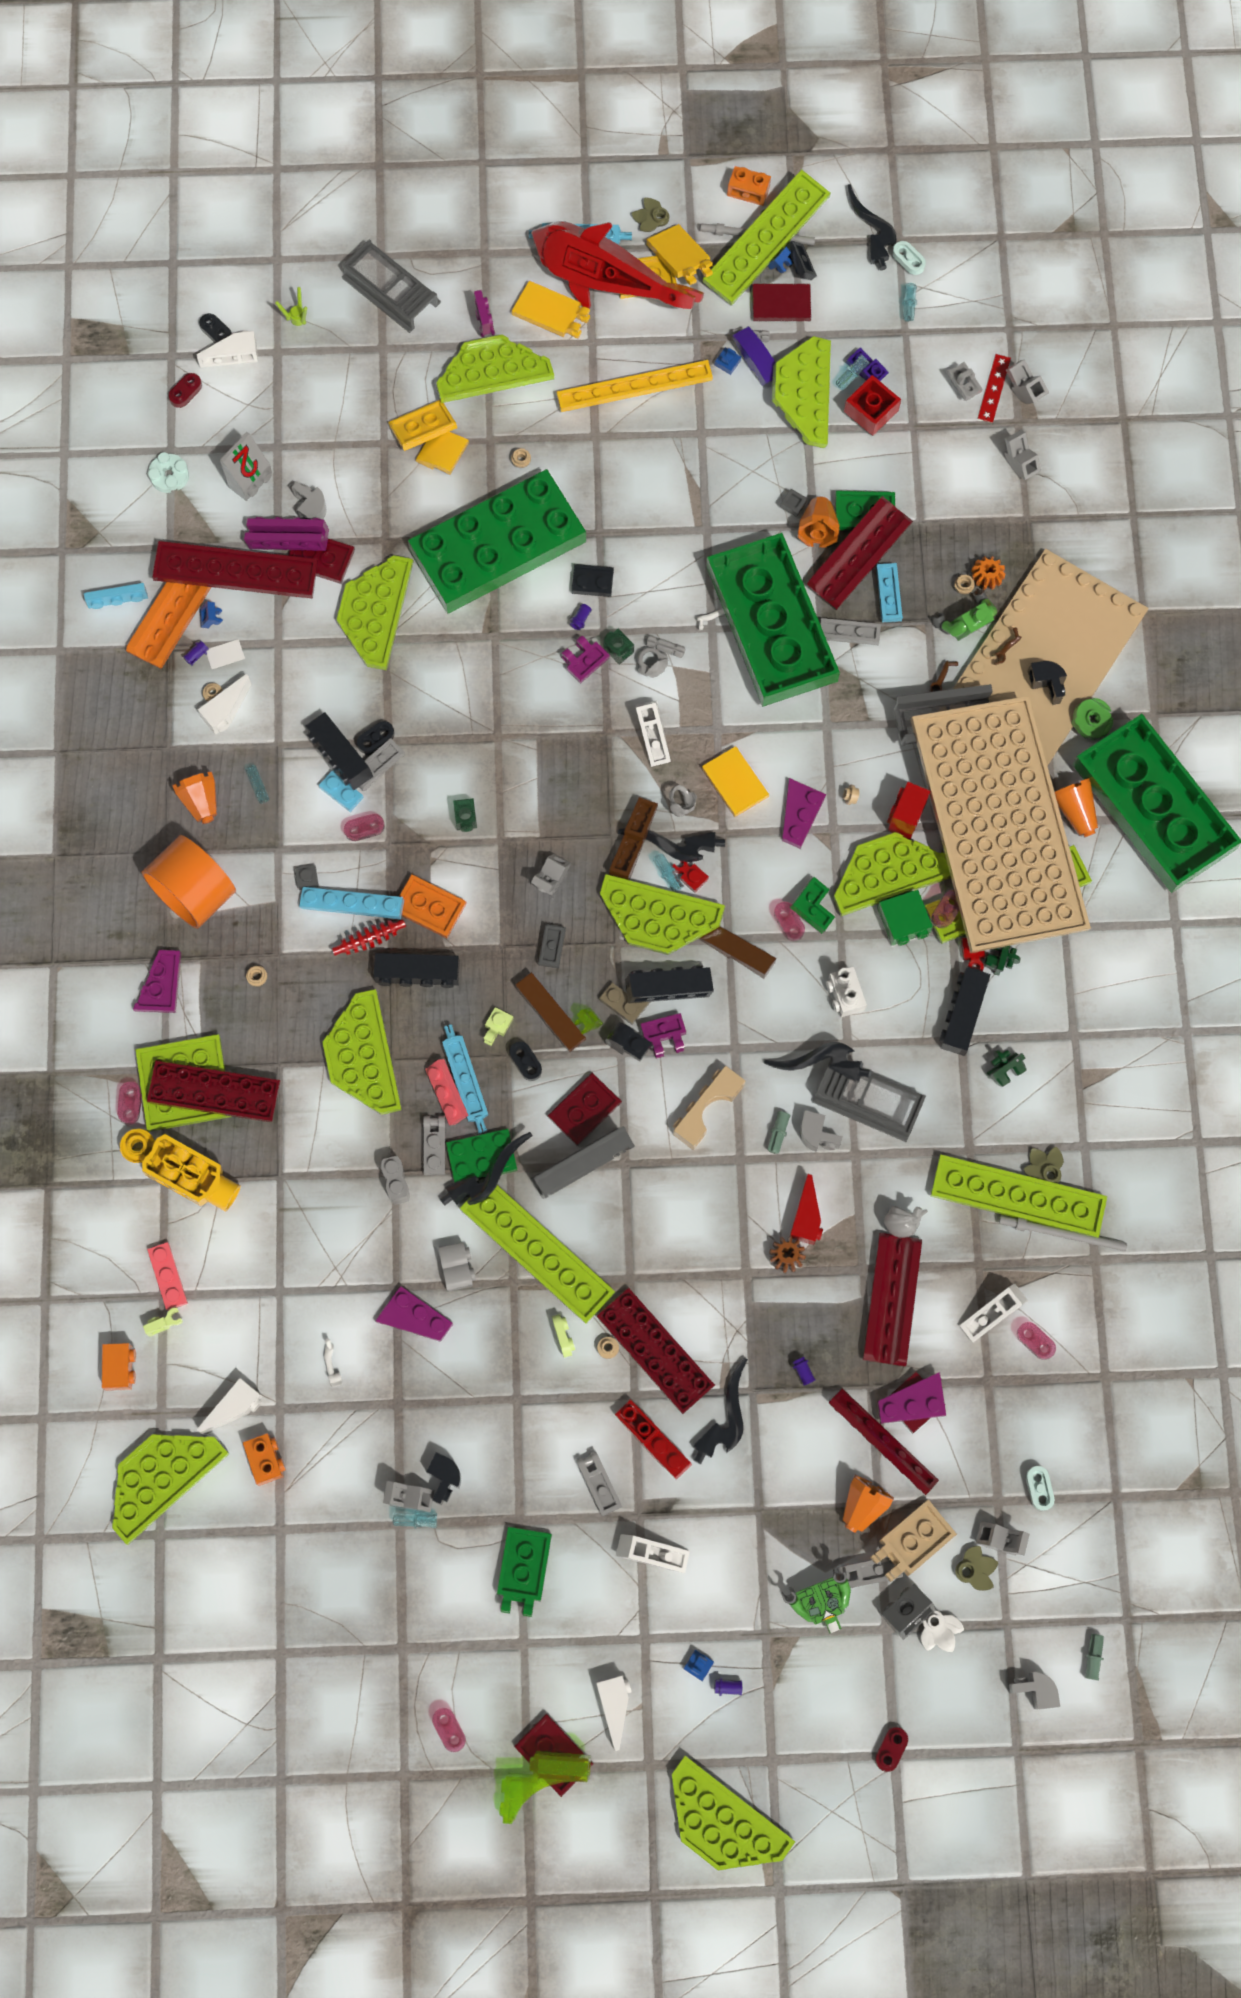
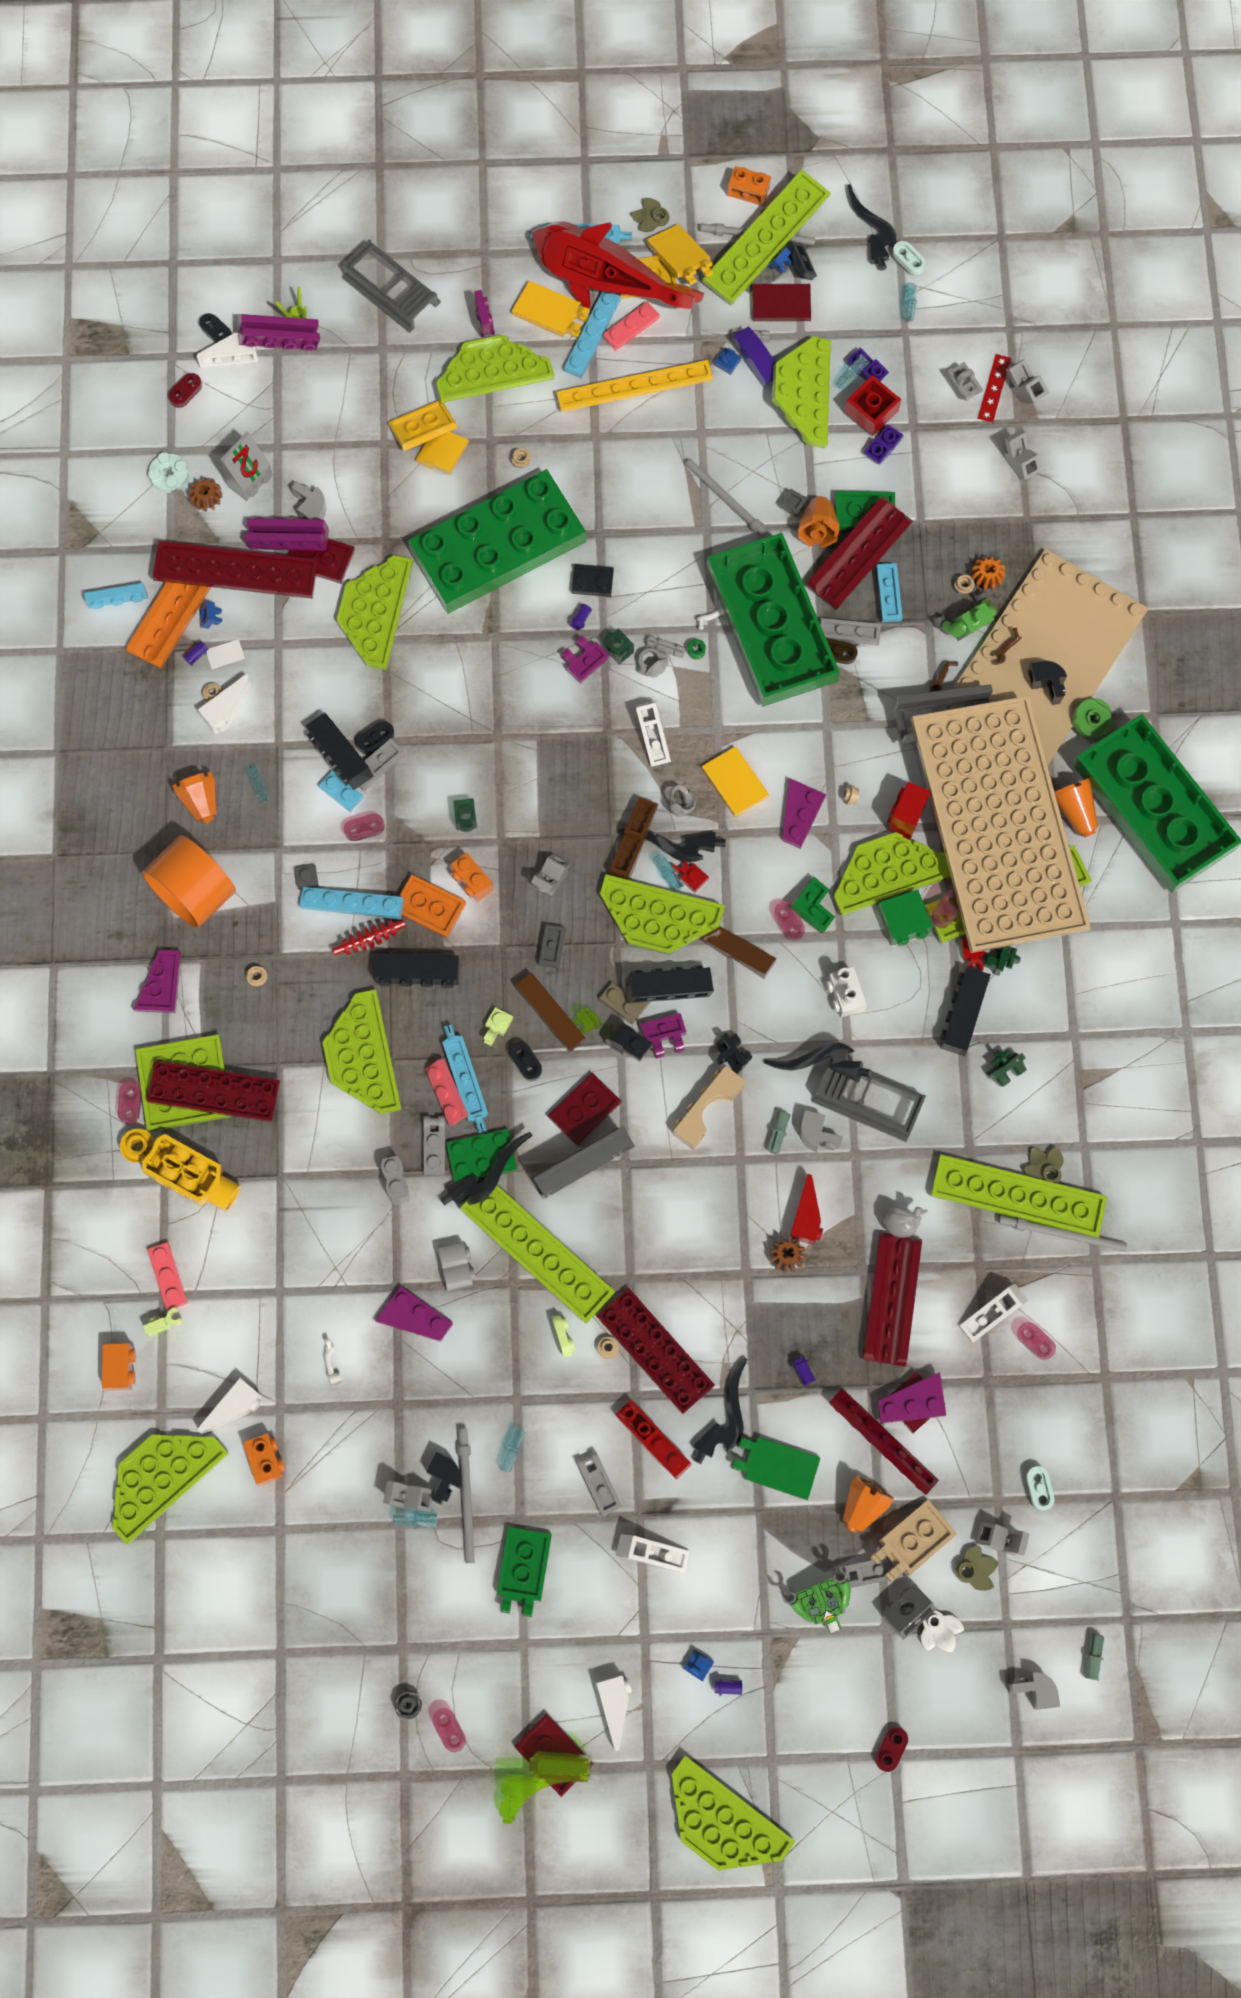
(205, 487): none -> dark orange gear
(278, 332): none -> magenta brick
(400, 1704): none -> dark grey plate
(464, 1452): none -> light grey bar
(471, 876): none -> orange brick
(511, 1449): none -> clear light blue axle
(592, 334): none -> medium azure plate
(631, 326): none -> coral plate
(696, 642): none -> green bush
(729, 1053): none -> black hips
(755, 524): none -> light grey bar
(778, 1467): none -> green tile
(838, 648): none -> dark brown plate
(884, 444): none -> dark purple slope

